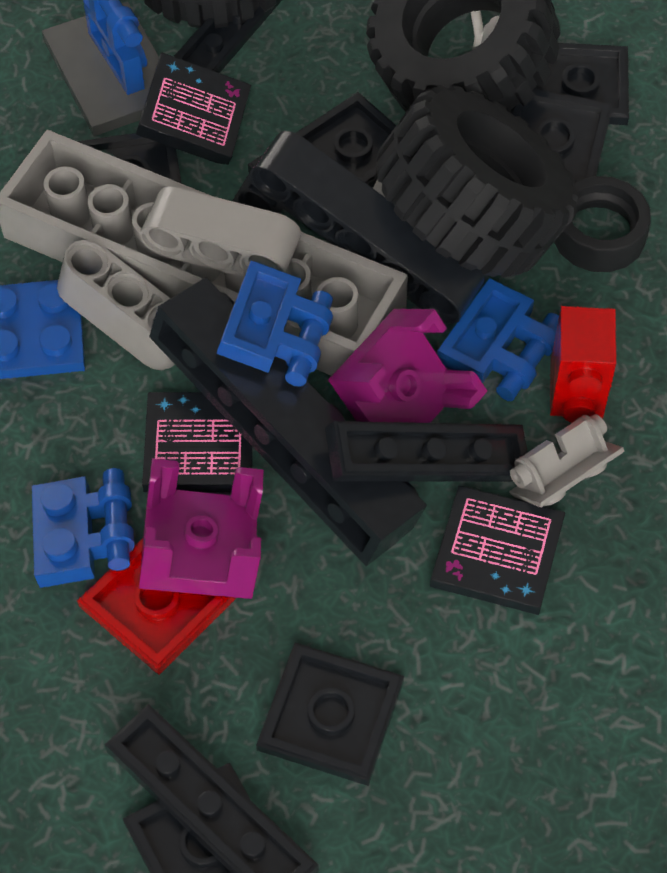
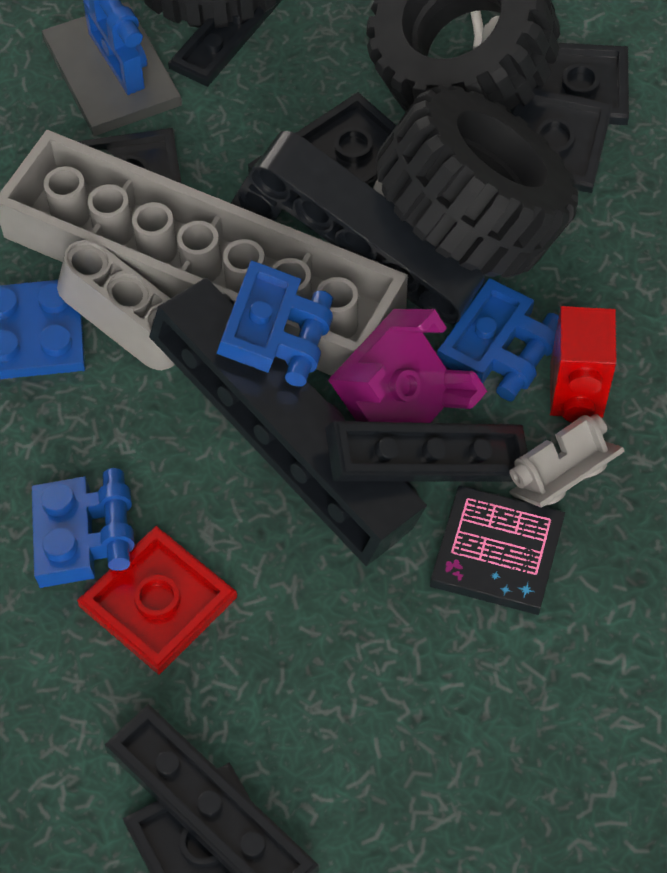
(193, 109): black tile -> none
(198, 437): black tile -> none
(201, 538): magenta panel -> none
(218, 232): light grey beam -> none
(330, 713): black tile -> none
(613, 254): black tyre -> none

